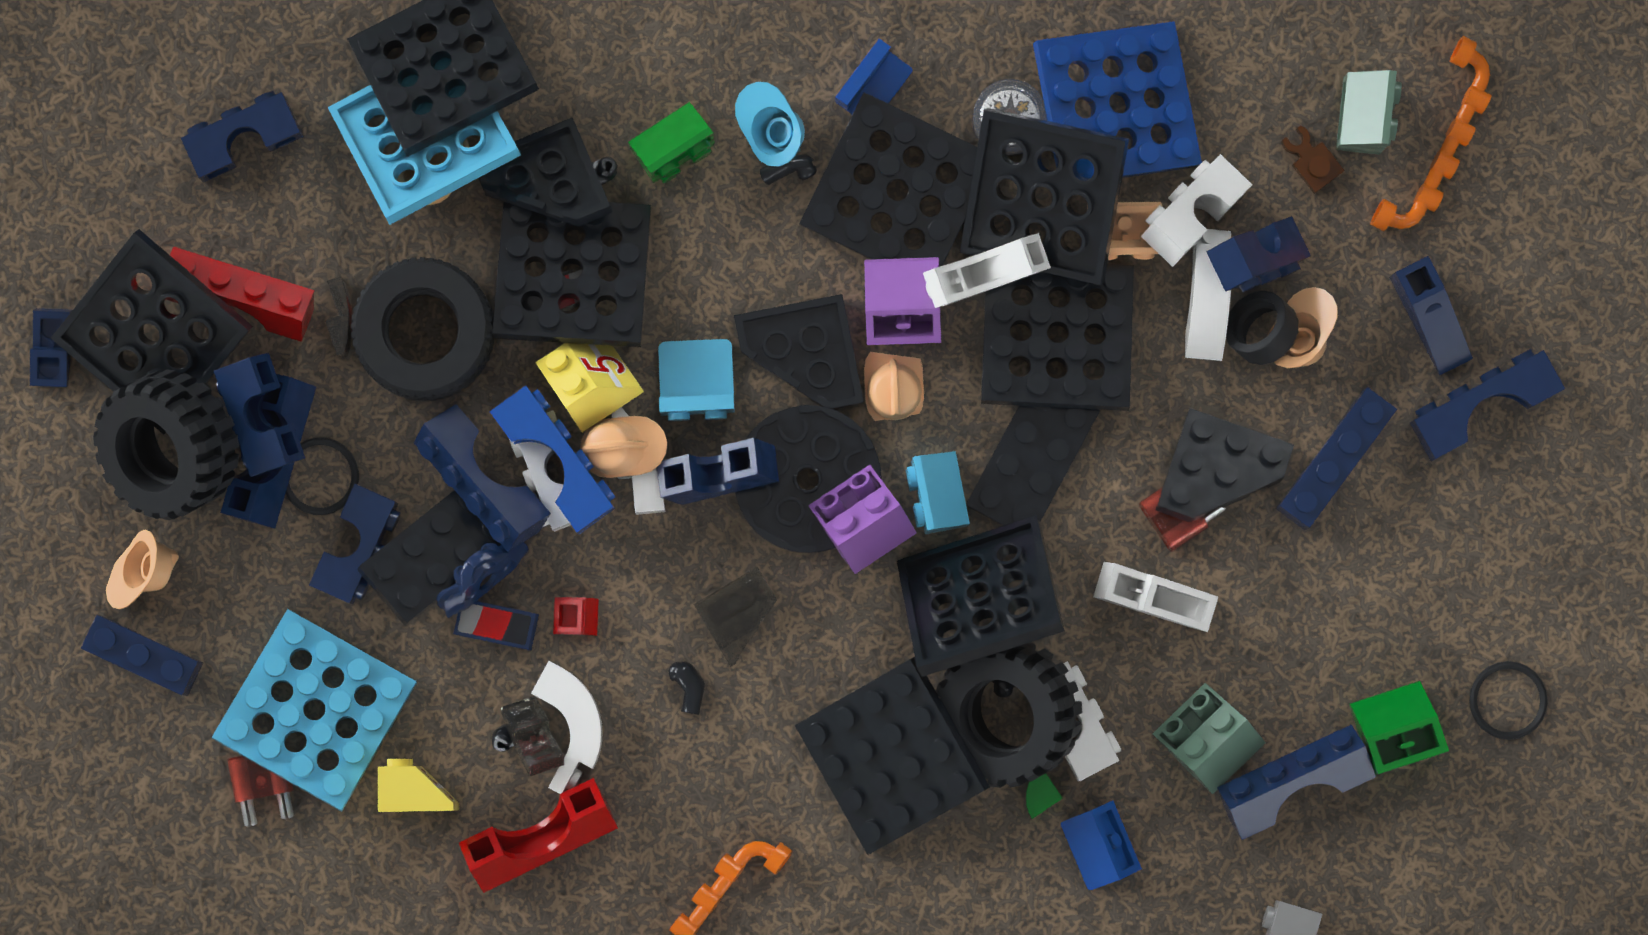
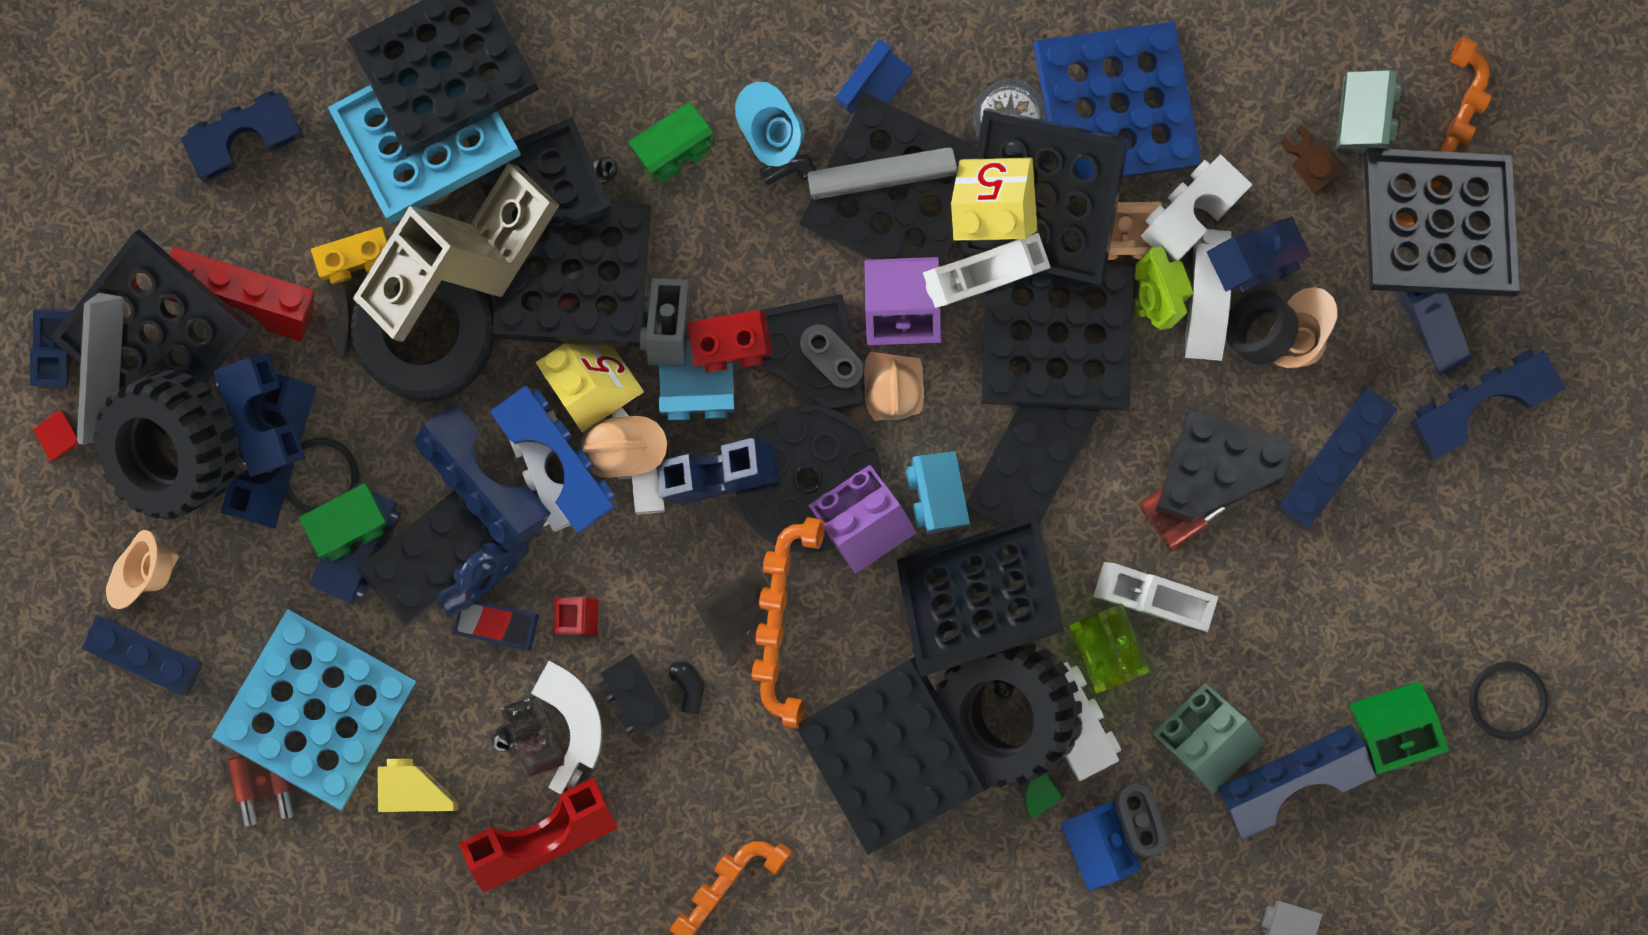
(57, 435): none -> red slope
(99, 359): none -> light grey slope
(344, 522): none -> green brick
(350, 254): none -> yellow plate
(441, 248): none -> dark tan bracket
(635, 695): none -> black brick
(667, 322): none -> dark grey brick
(730, 340): none -> red brick
(775, 601): none -> orange bar
(830, 356): none -> dark grey plate
(882, 173): none -> light grey slope
(994, 199): none -> light yellow slope
(1109, 648): none -> clear neon green brick
(1142, 819): none -> dark grey plate
(1161, 289): none -> lime plate
(1426, 273): none -> piece

